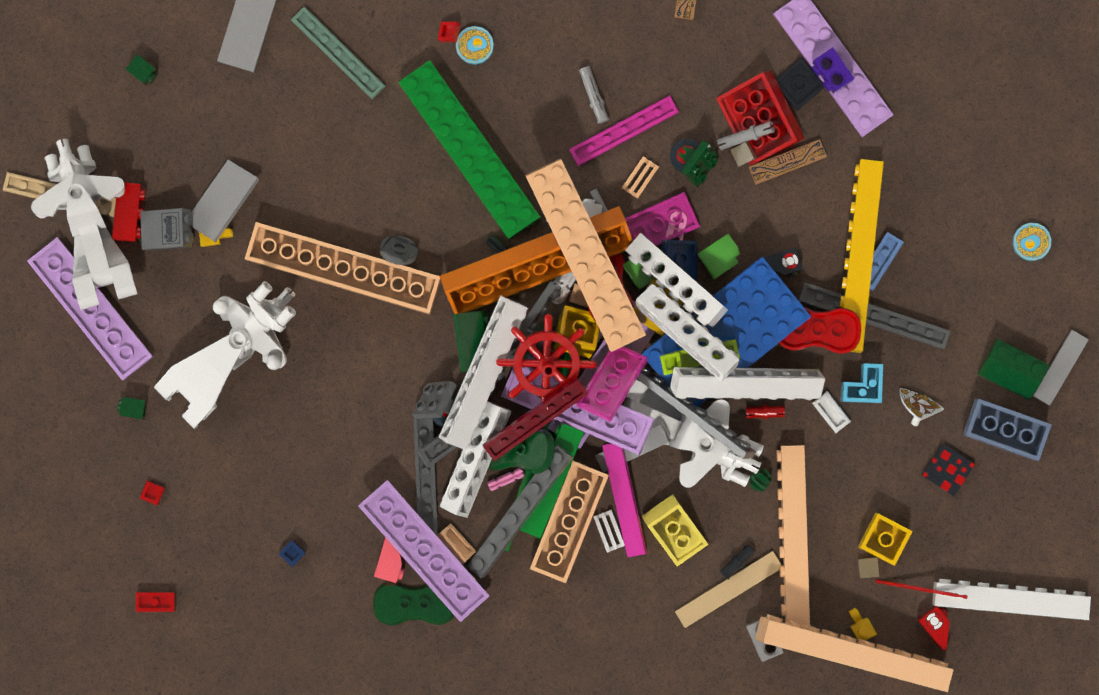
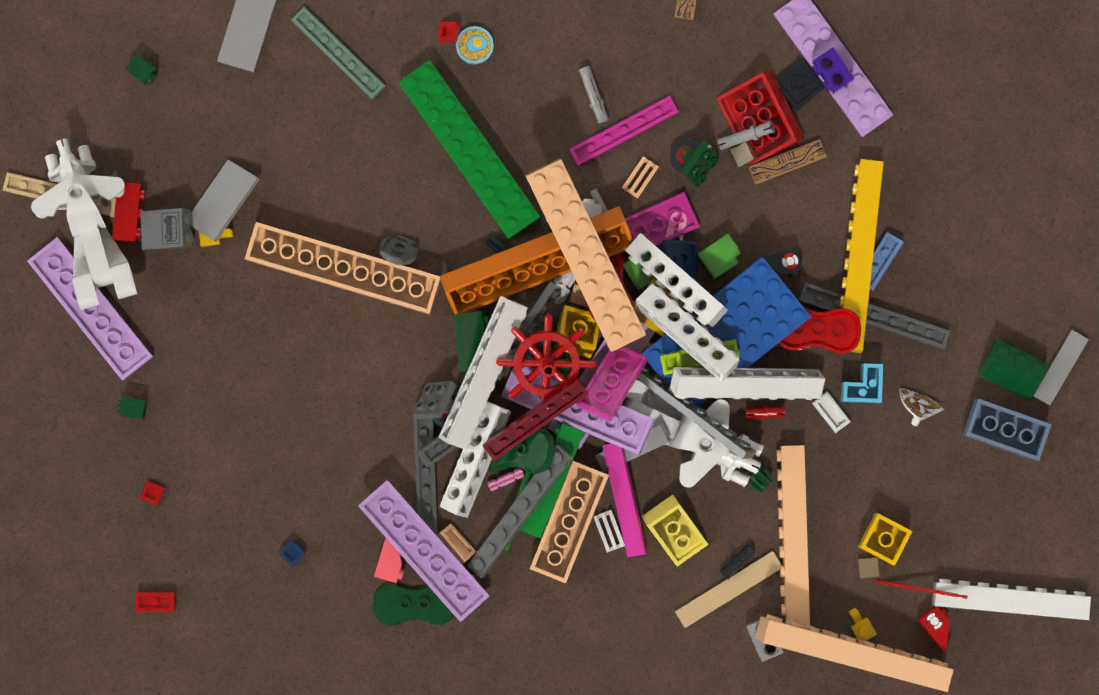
(253, 327): white piece -> none
(948, 469): black tile -> none
(1032, 241): tile -> none

